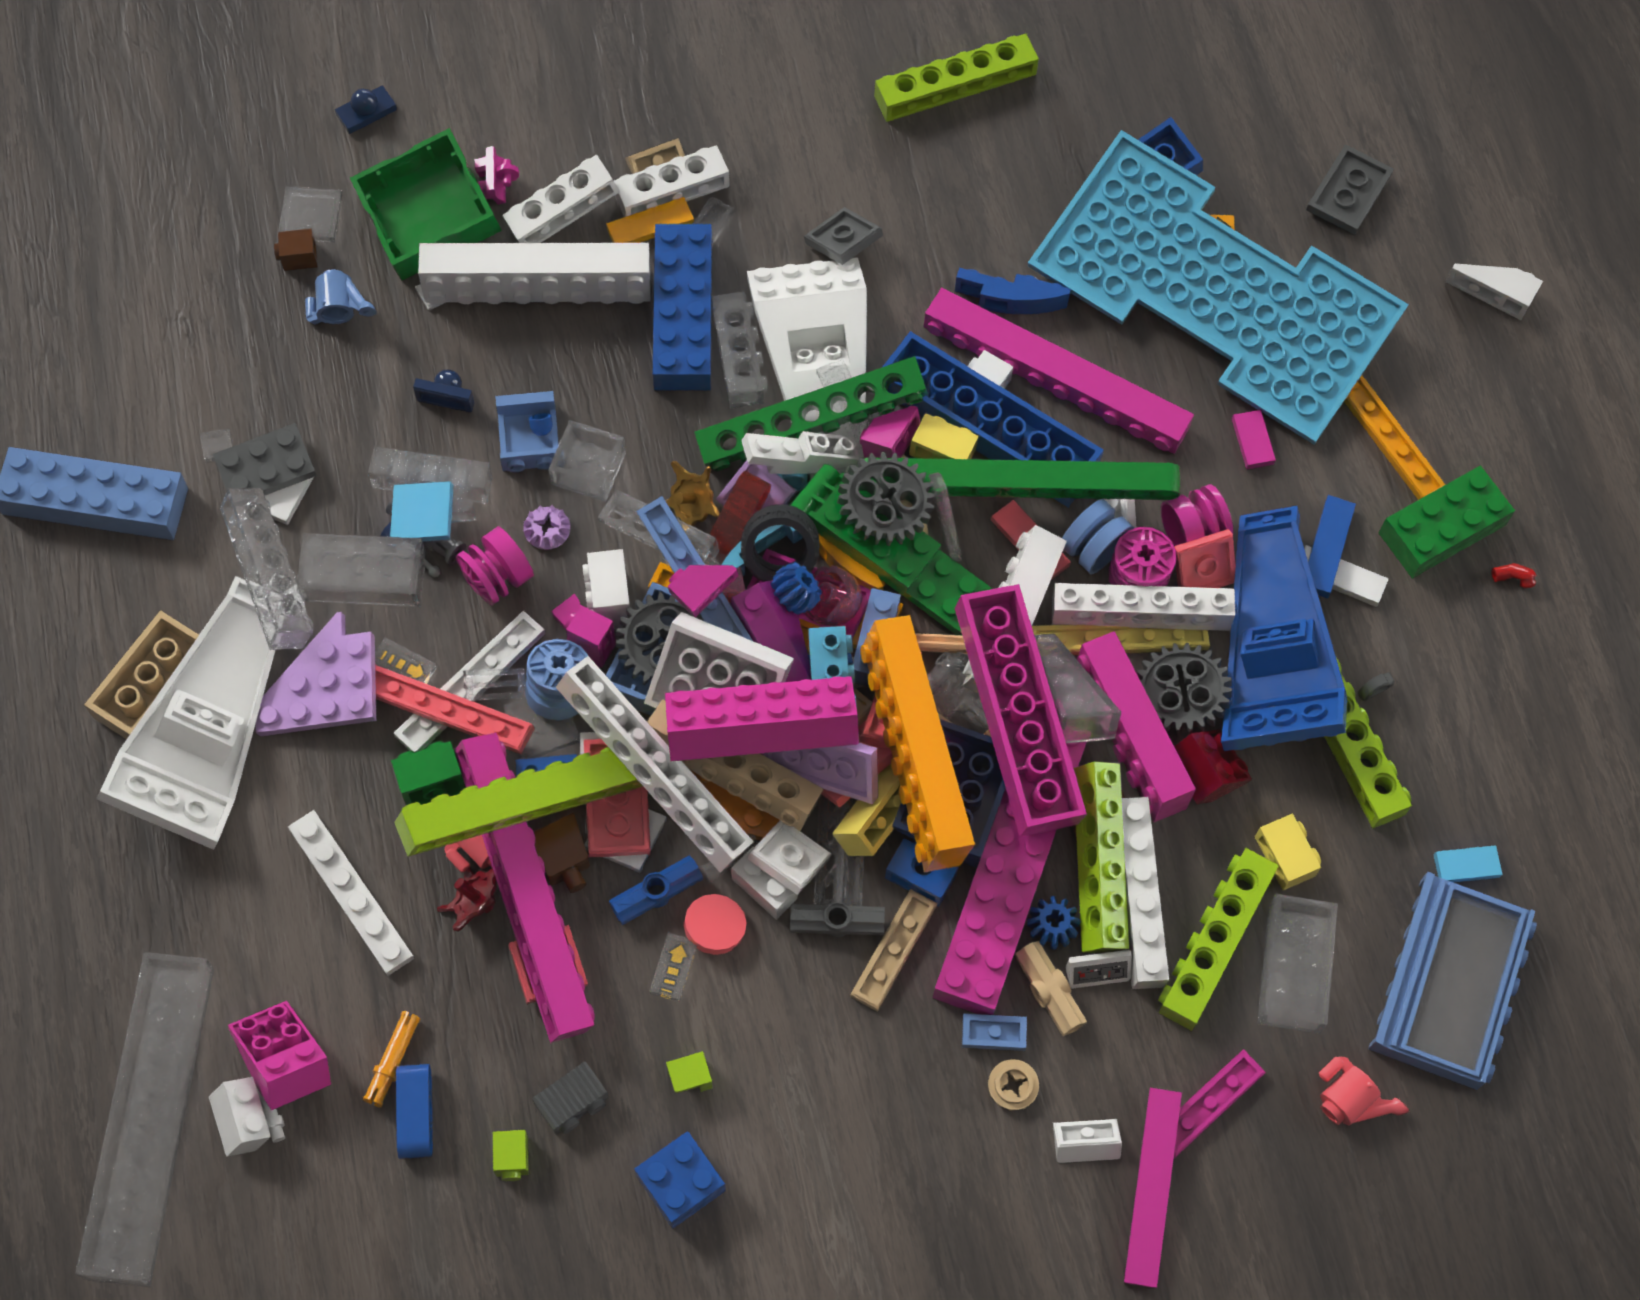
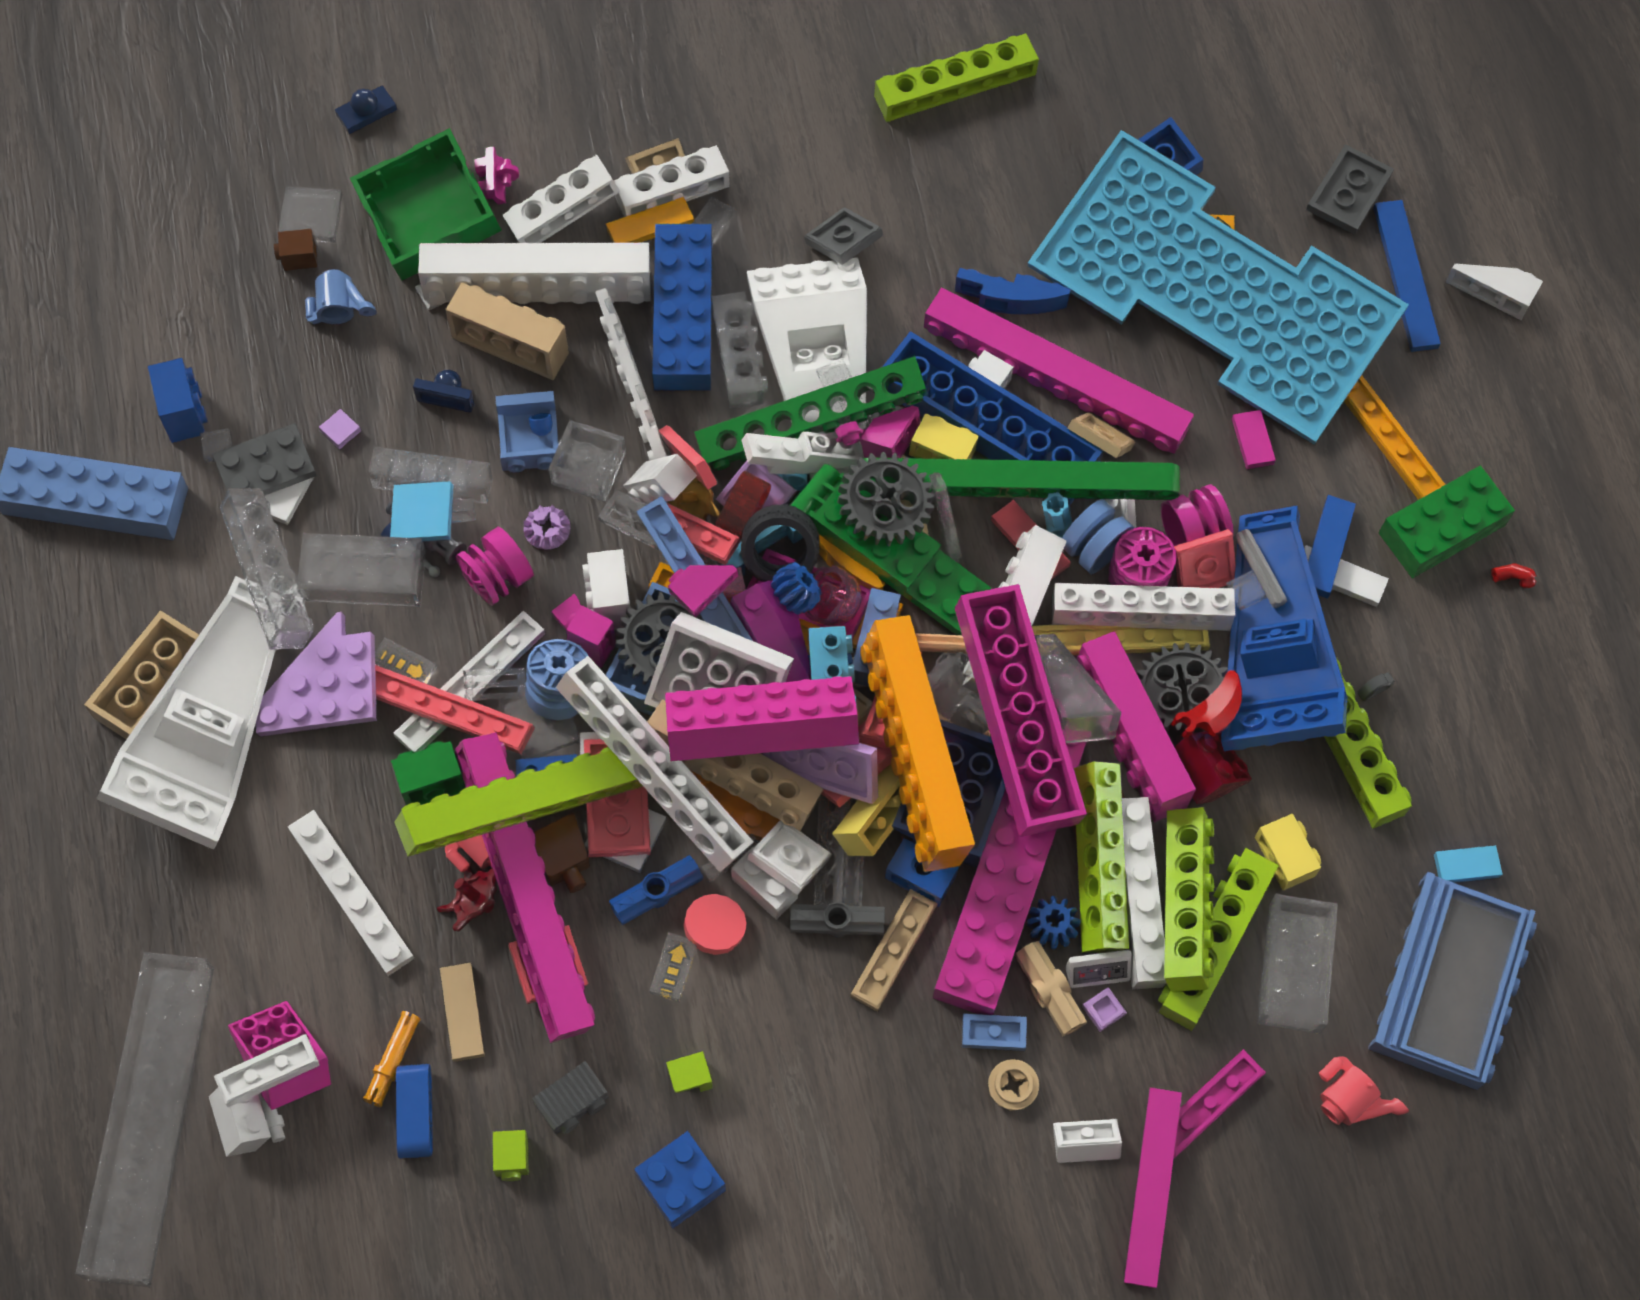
(178, 399): none -> blue brick
(266, 1070): none -> white tile
(339, 429): none -> lavender tile
(462, 1012): none -> tan tile
(507, 330): none -> tan brick
(629, 375): none -> white wing
(659, 478): none -> white brick
(678, 446): none -> coral tile
(706, 537): none -> coral tile
(849, 433): none -> dark pink plate
(1057, 514): none -> medium azure piece
(1101, 434): none -> tan tile
(1104, 1009): none -> lavender tile
(1190, 972): none -> lime brick
(1215, 711): none -> red piece
(1247, 590): none -> clear tile
(1261, 568): none -> light grey axle
(1406, 275): none -> blue tile

